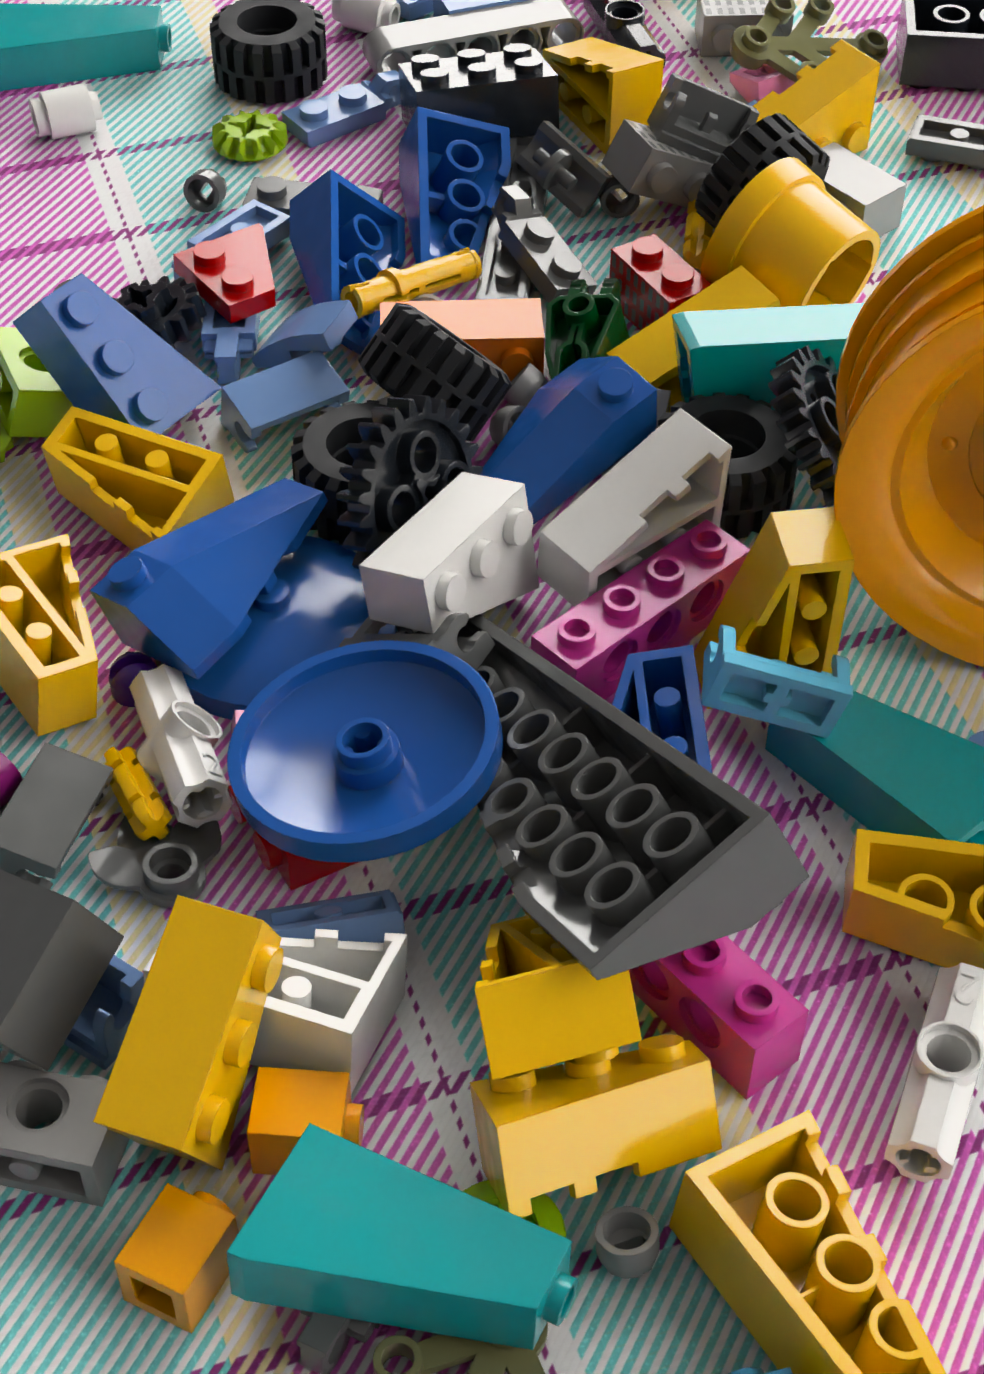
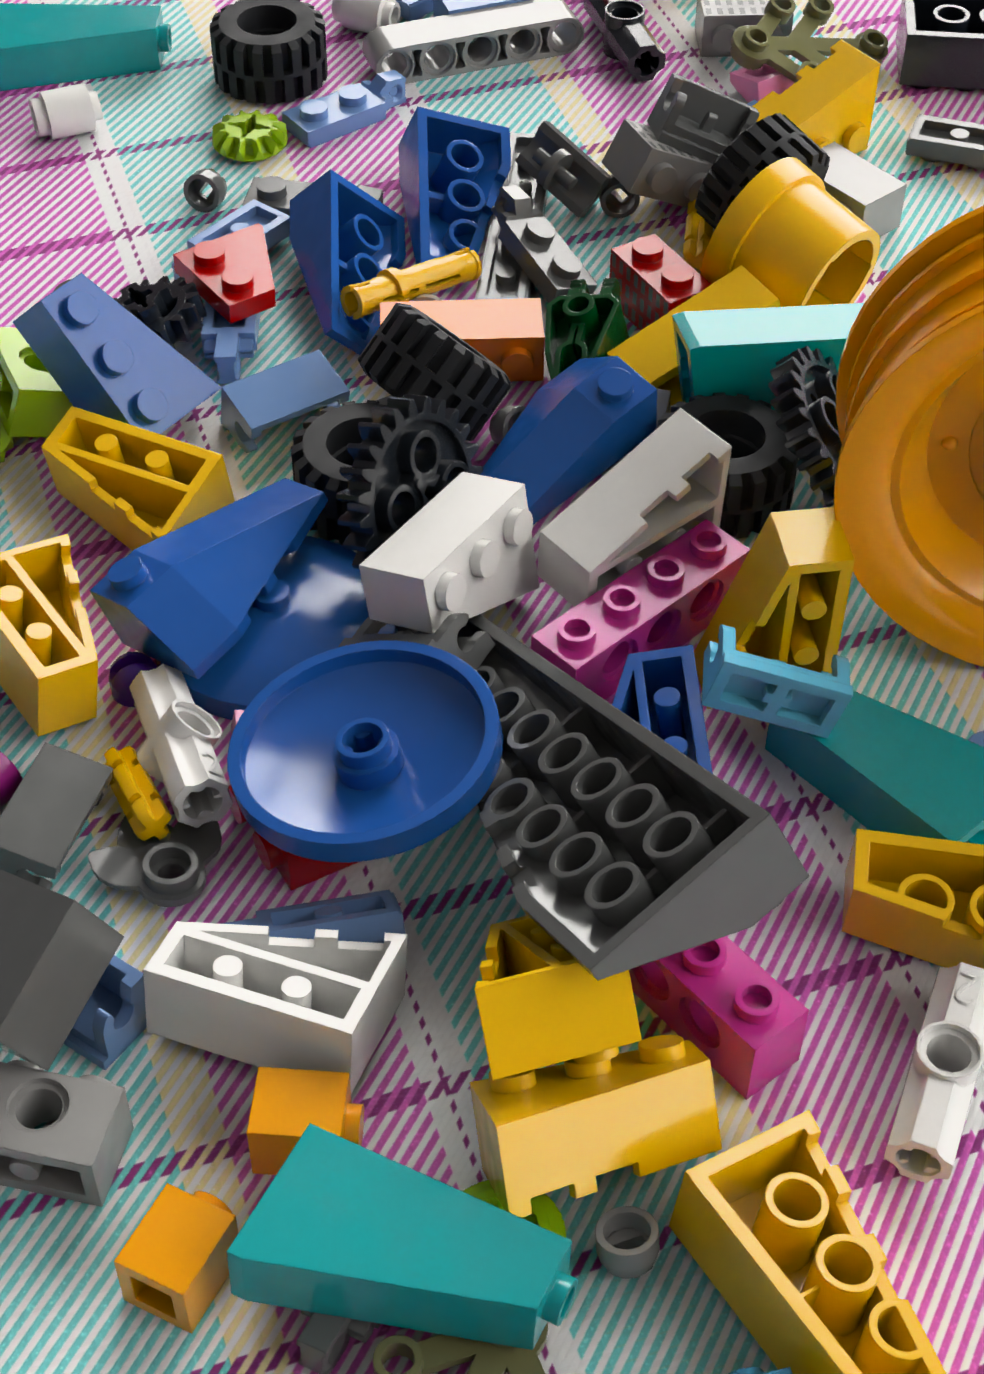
(193, 1033): yellow wedge -> none
(307, 330): medium blue slope -> none
(496, 88): black brick -> none
(525, 385): light grey hinge -> none
(604, 86): yellow wedge -> none

